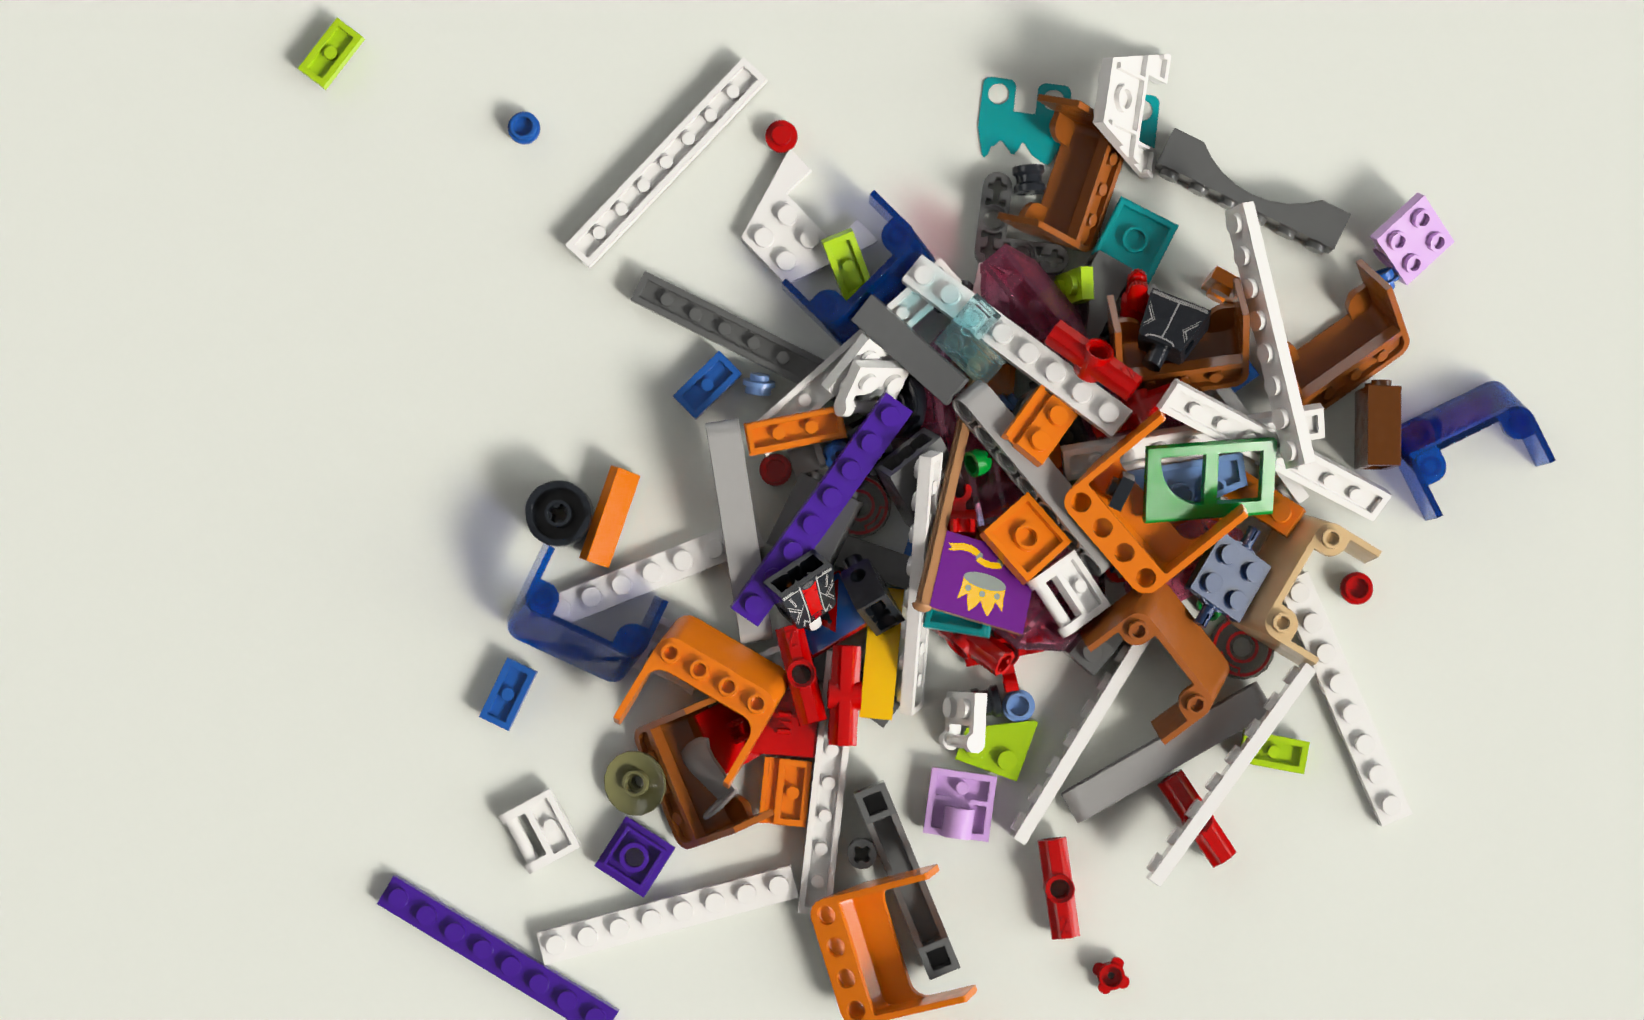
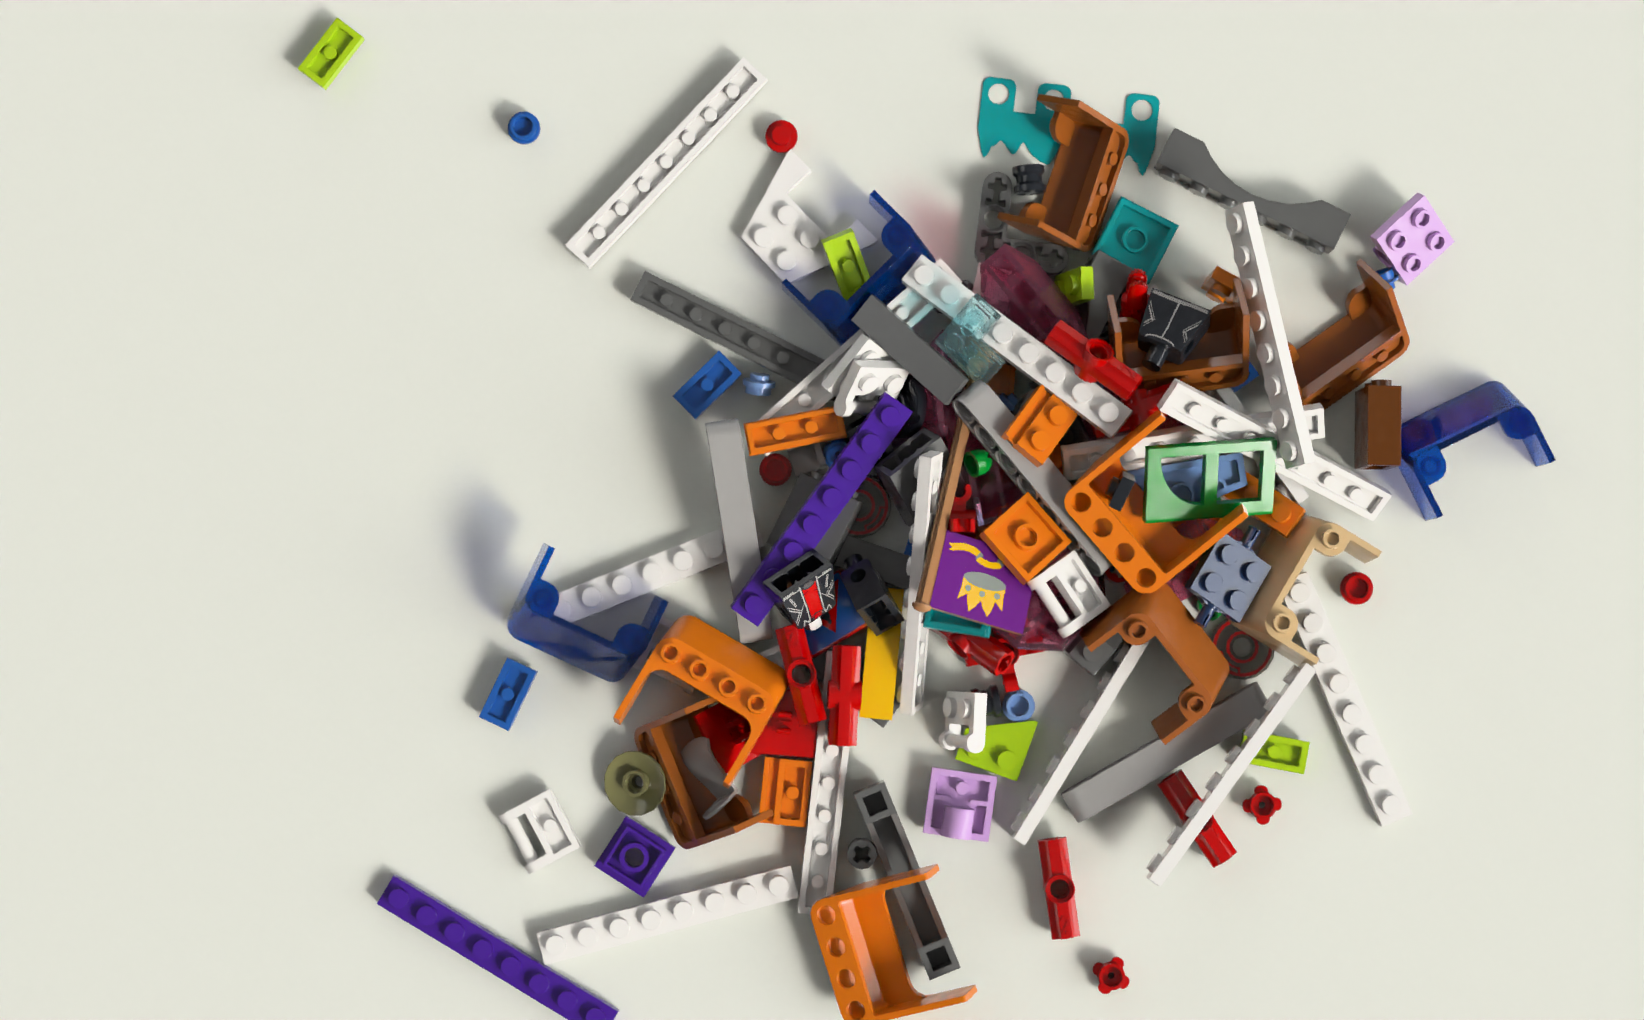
(541, 517): black brick -> none
(609, 516): orange tile -> none
(1121, 105): white wing -> none
(1272, 804): none -> red plate

